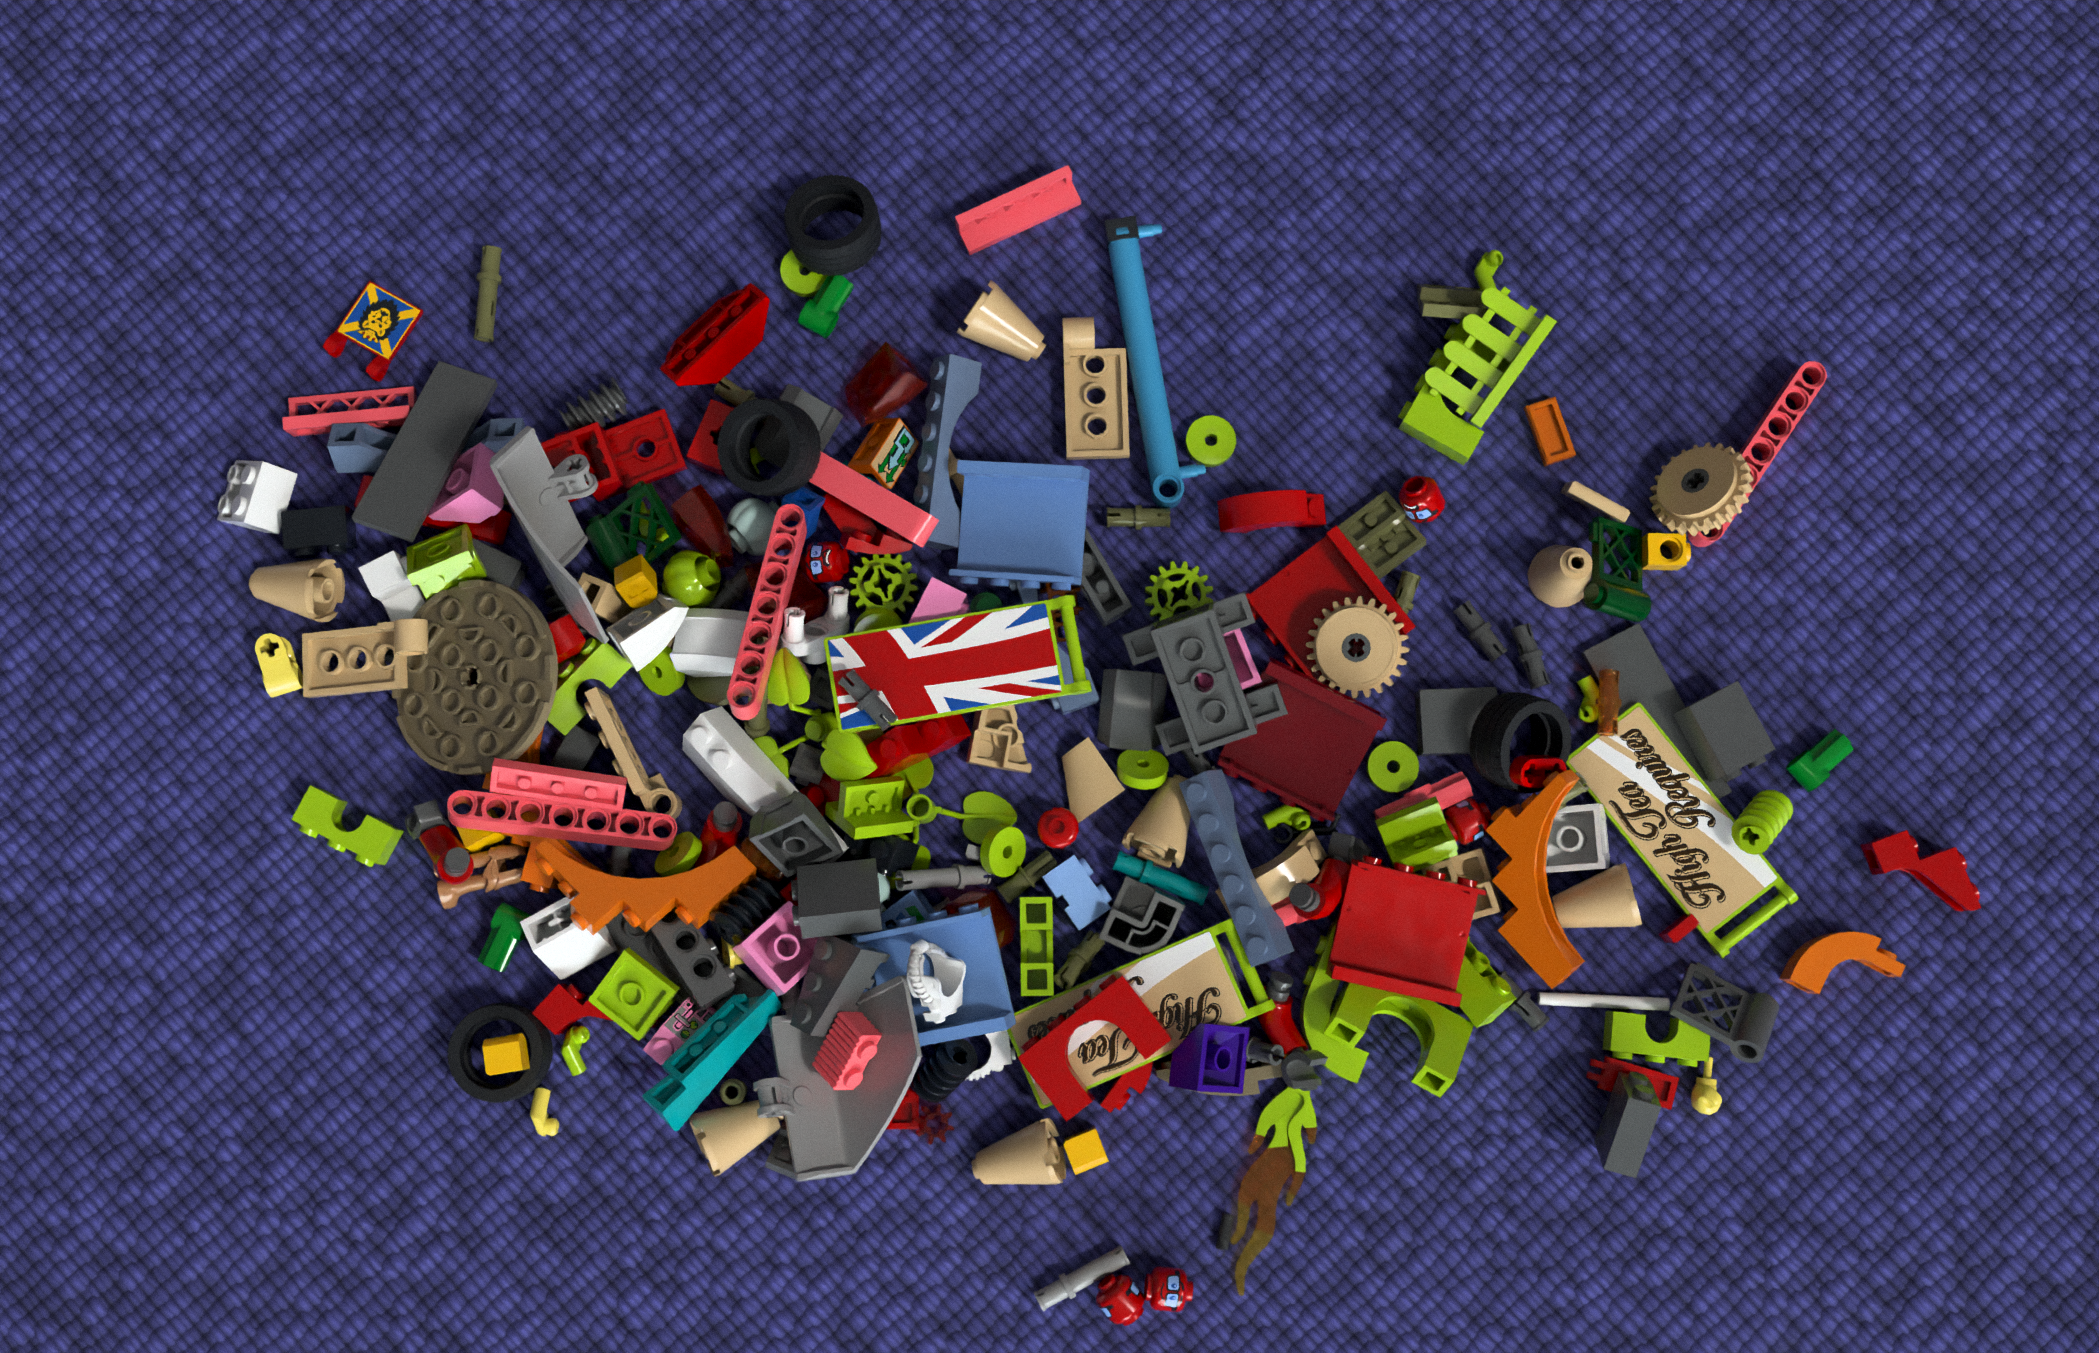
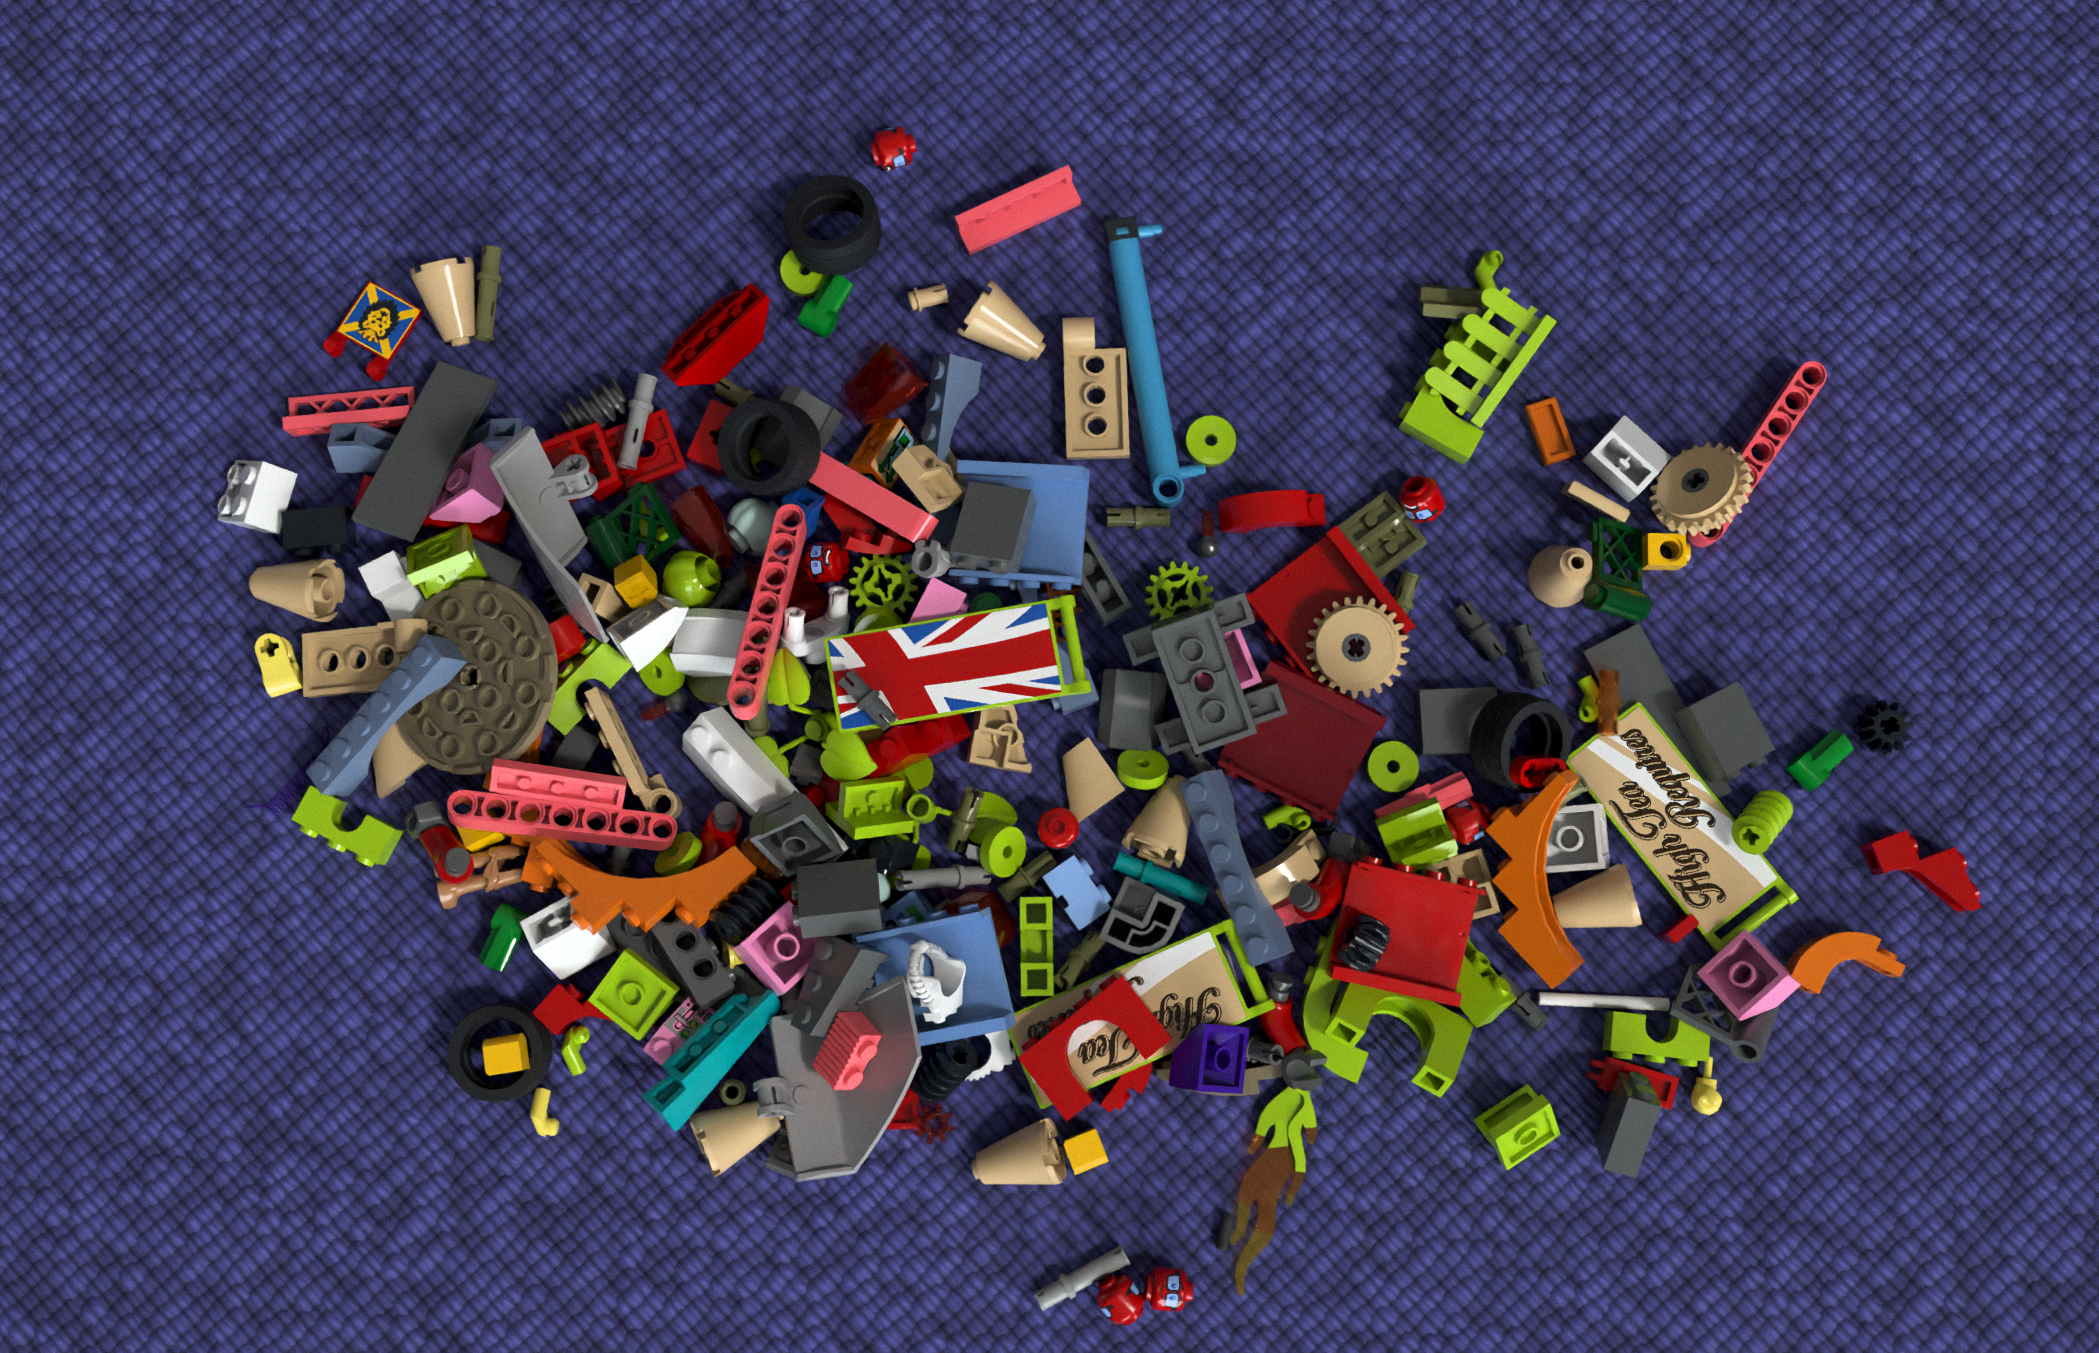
(258, 806): none -> dark purple piece
(347, 757): none -> sand blue arch
(394, 761): none -> tan slope
(449, 297): none -> tan cone
(639, 408): none -> light grey pin
(673, 703): none -> piece
(893, 148): none -> red head
(927, 297): none -> tan pin
(929, 478): none -> tan slope
(933, 559): none -> light grey animal
(964, 819): none -> olive pin
(993, 528): none -> dark grey brick
(1208, 545): none -> piece
(1363, 942): none -> black gear
(1519, 1126): none -> lime bracket
(1627, 459): none -> white slope
(1748, 977): none -> bright pink slope
(1873, 731): none -> black gear

